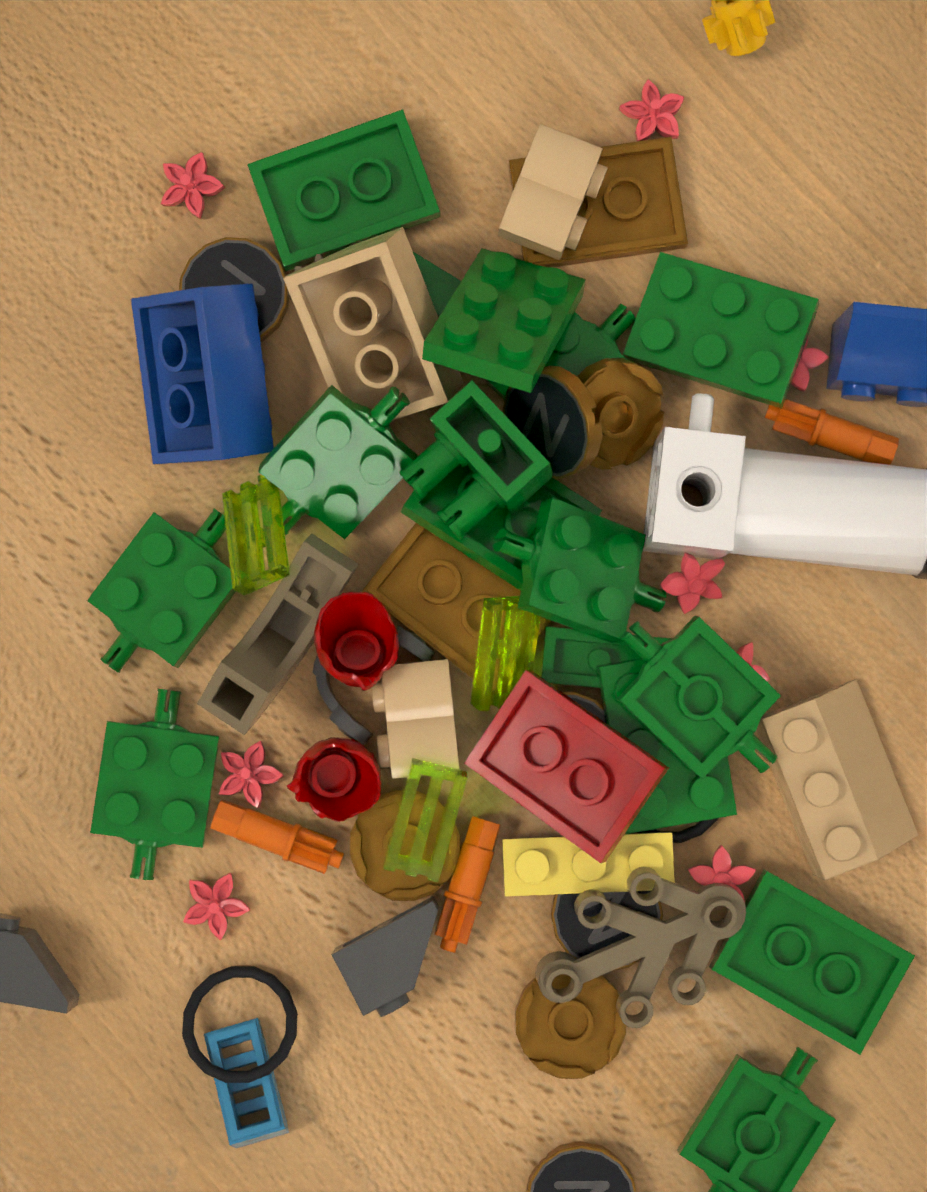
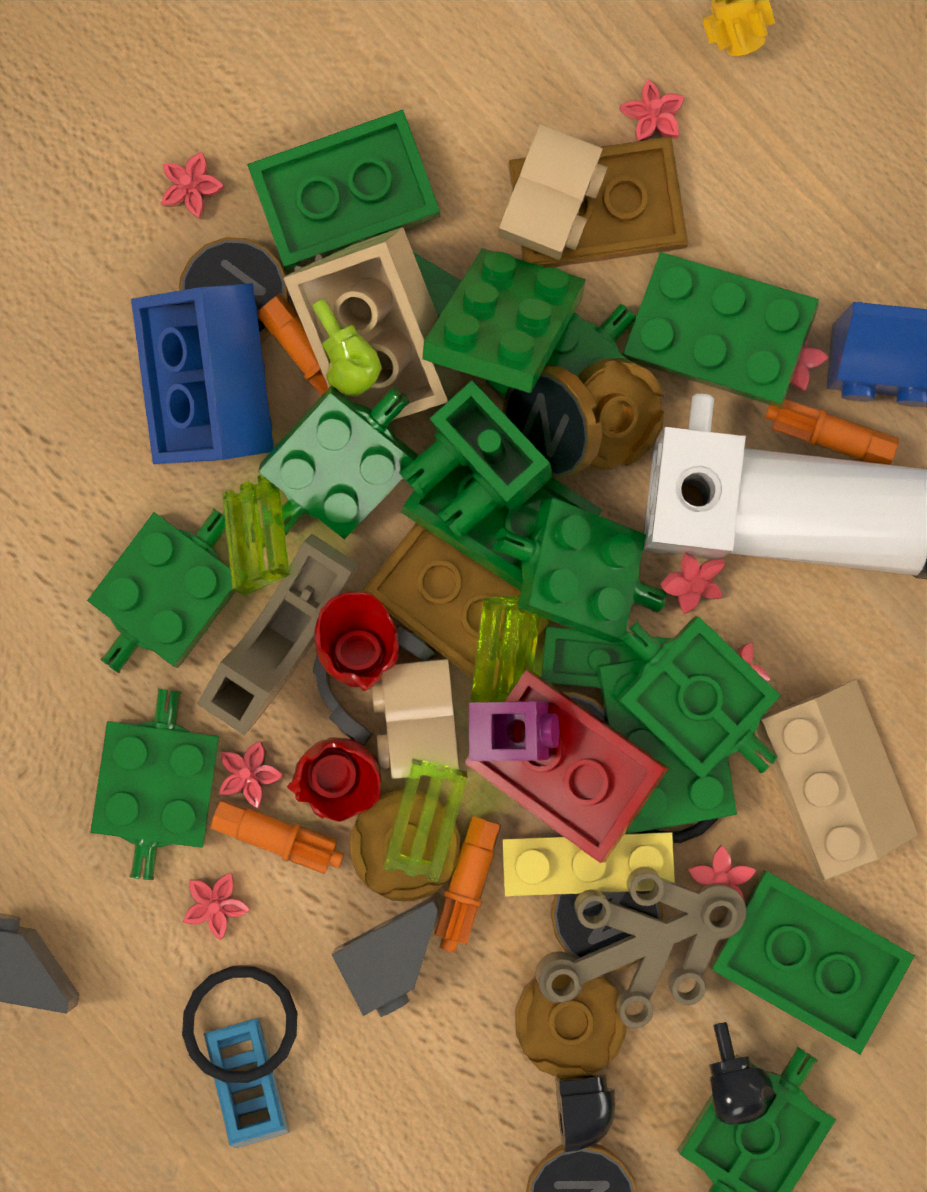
(288, 330): none -> orange piece
(353, 361): none -> lime piece
(493, 737): none -> magenta brick
(584, 1110): none -> black piece
(737, 1088): none -> black piece

